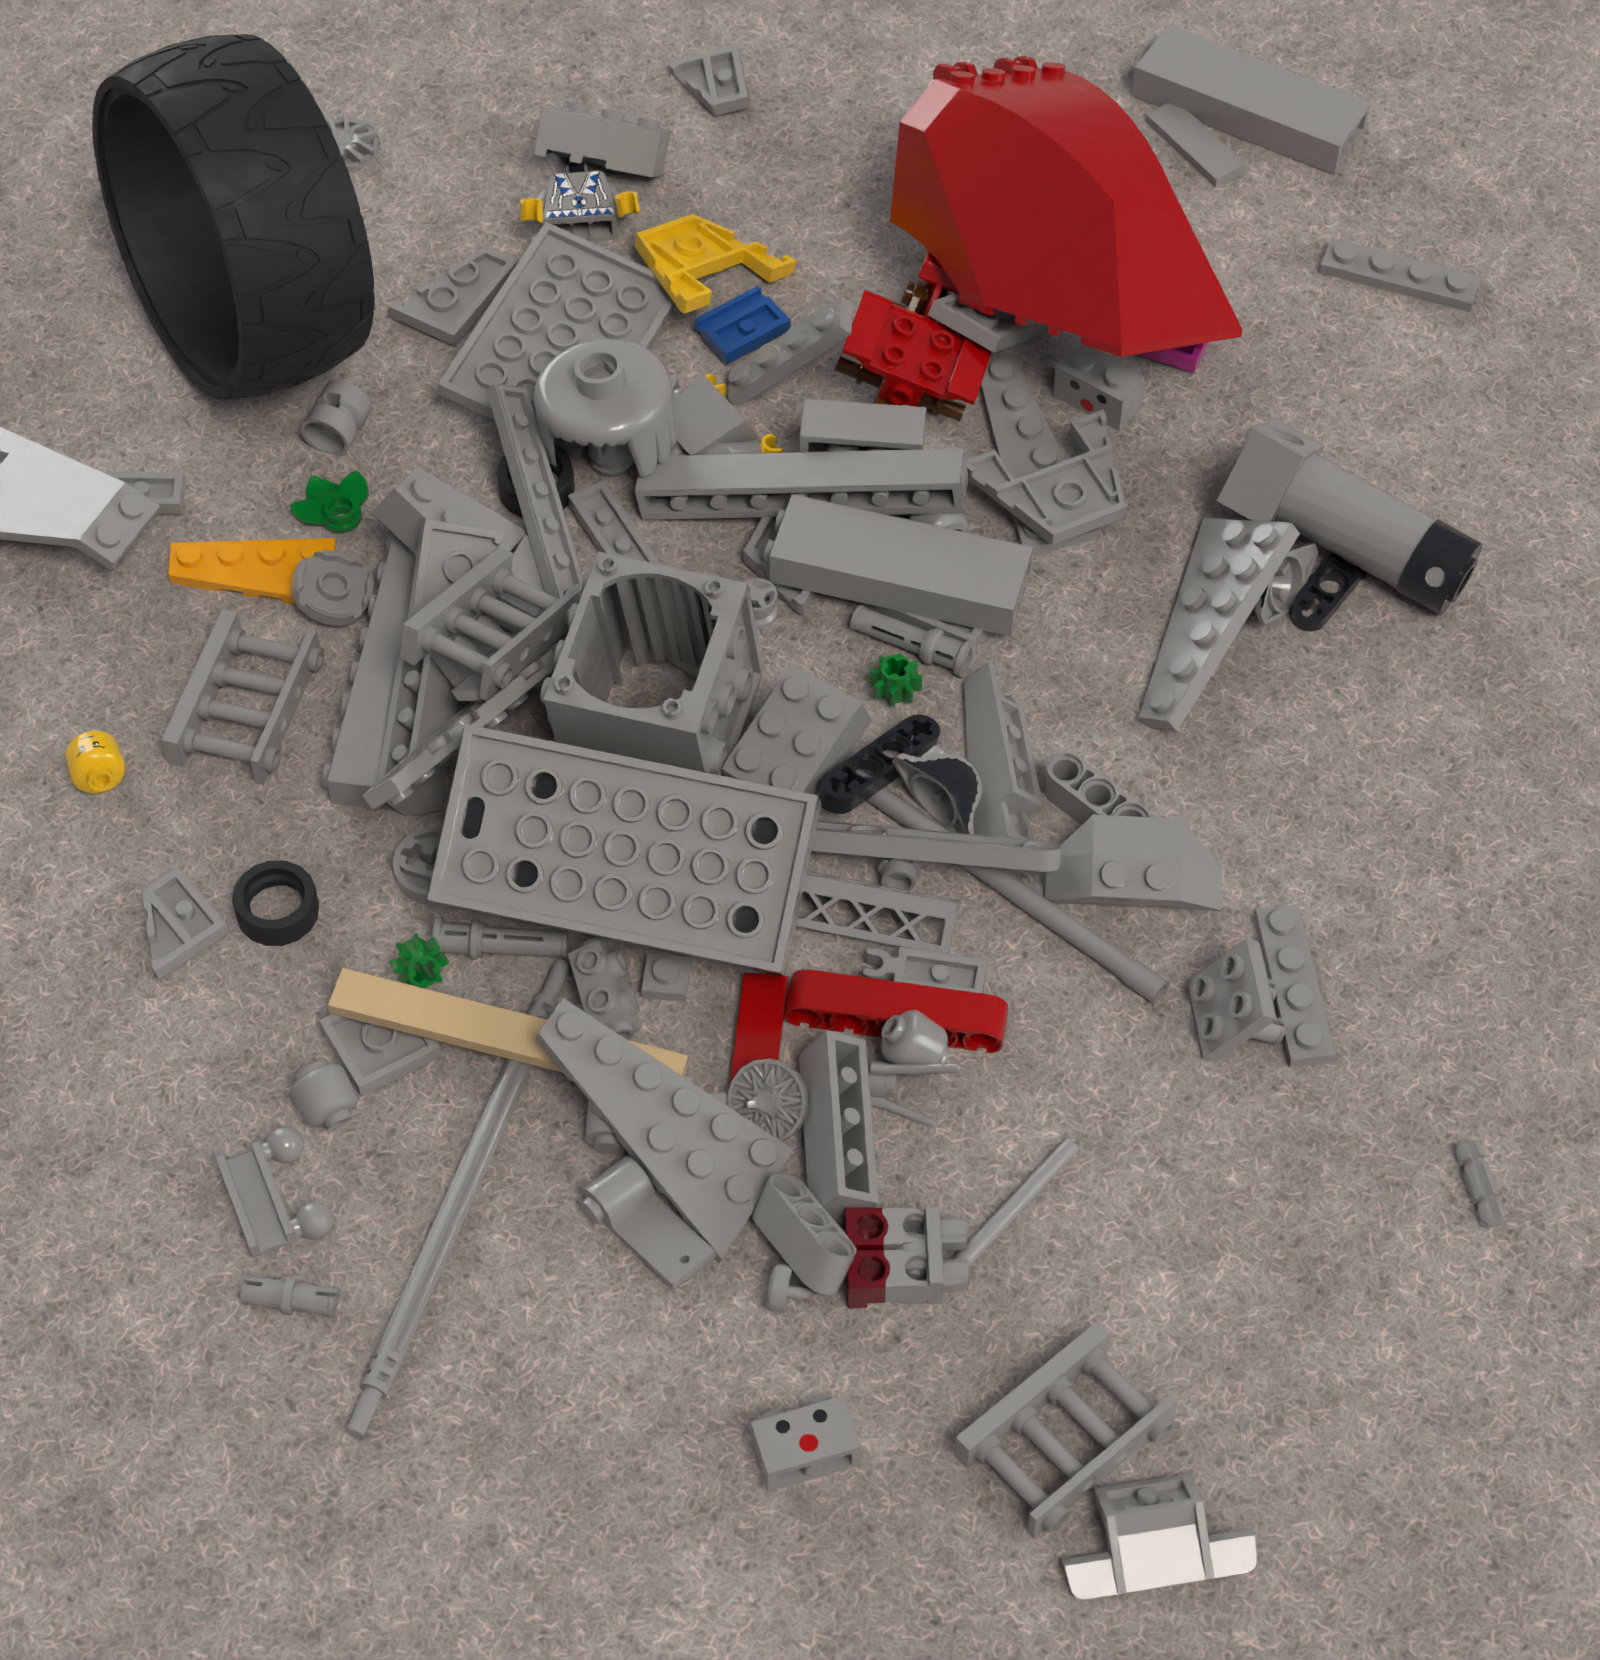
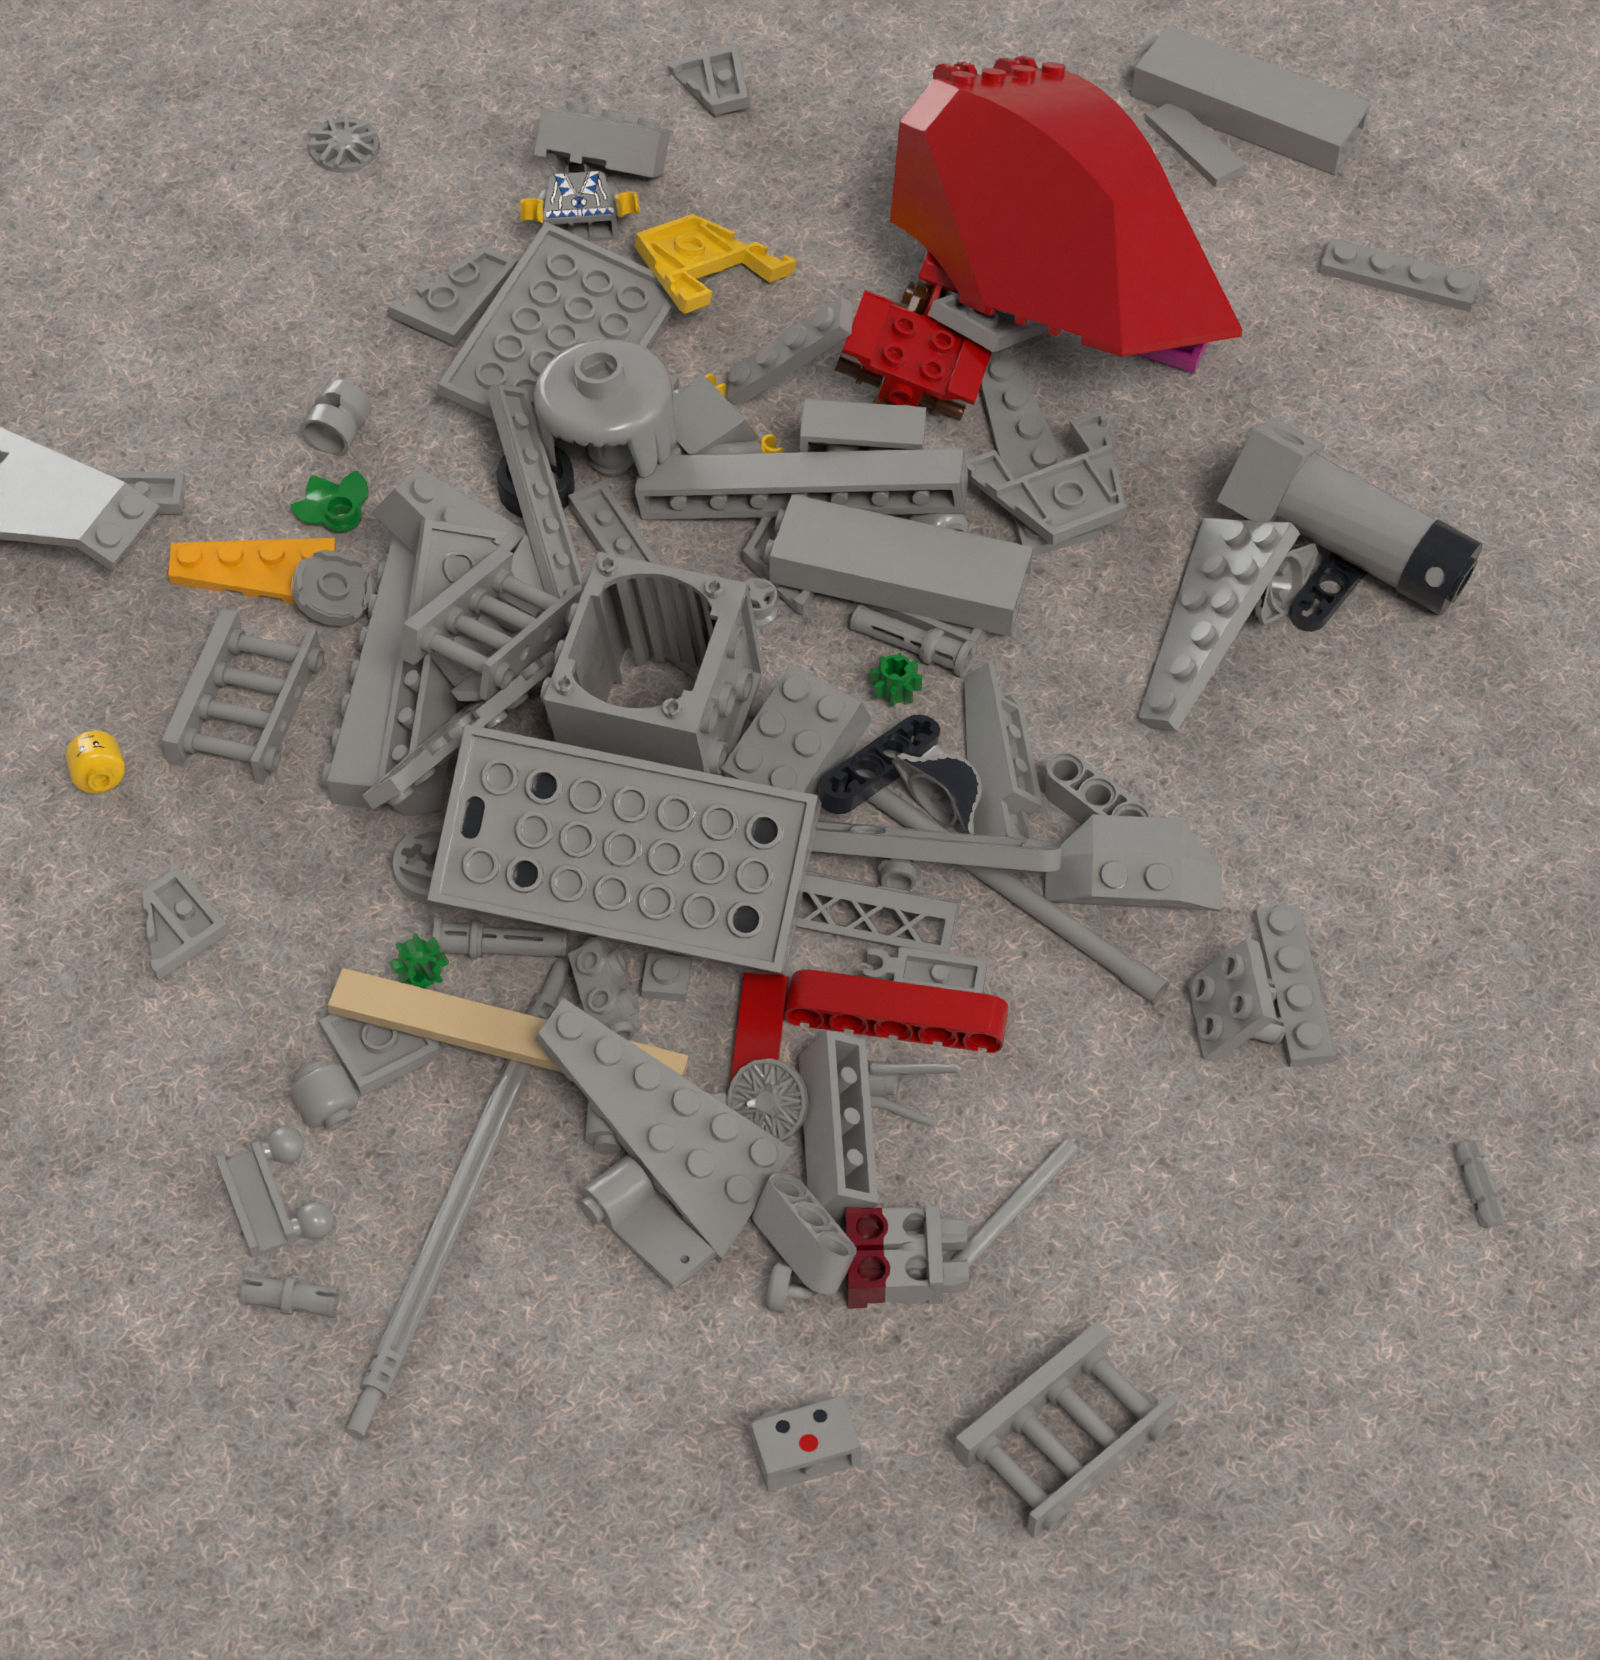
(234, 214): black tyre -> none
(283, 930): black tyre -> none
(742, 325): blue plate -> none
(914, 1040): light grey head -> none
(1098, 383): light grey brick -> none
(1156, 1541): plate -> none

